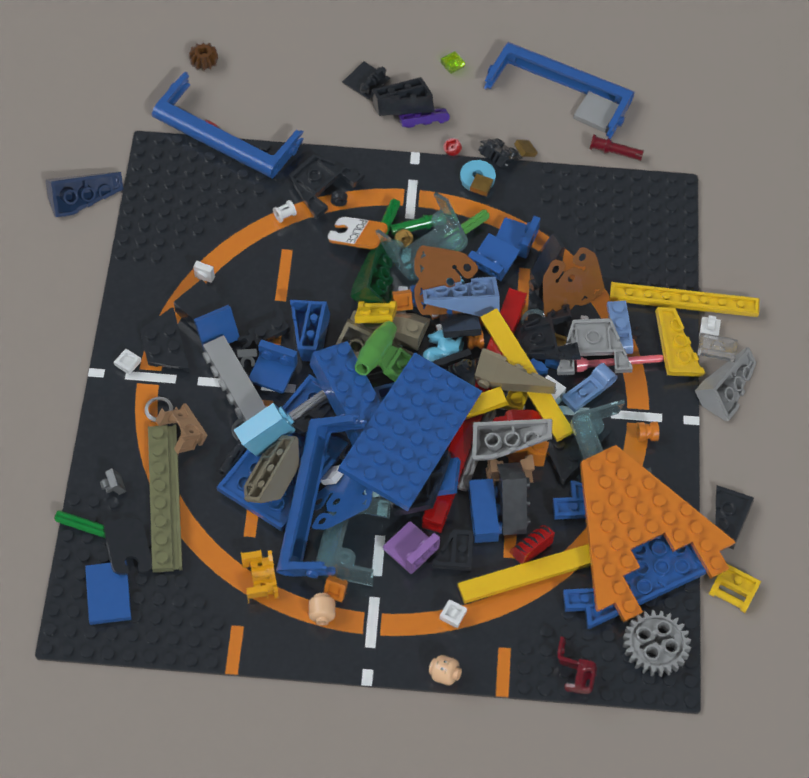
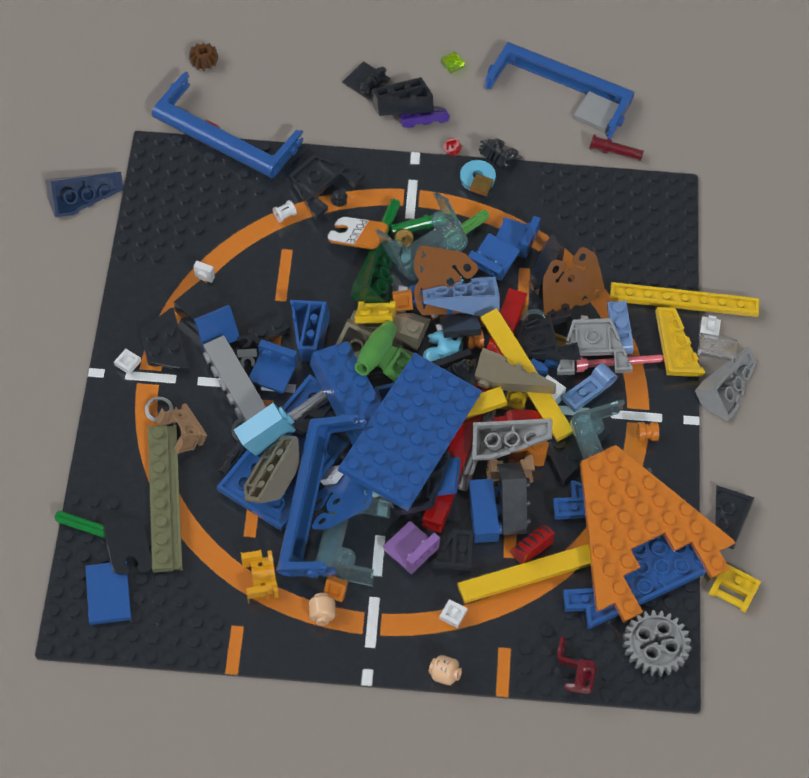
(113, 482): dark grey tile -> none
(525, 148): pearl gold tile -> none

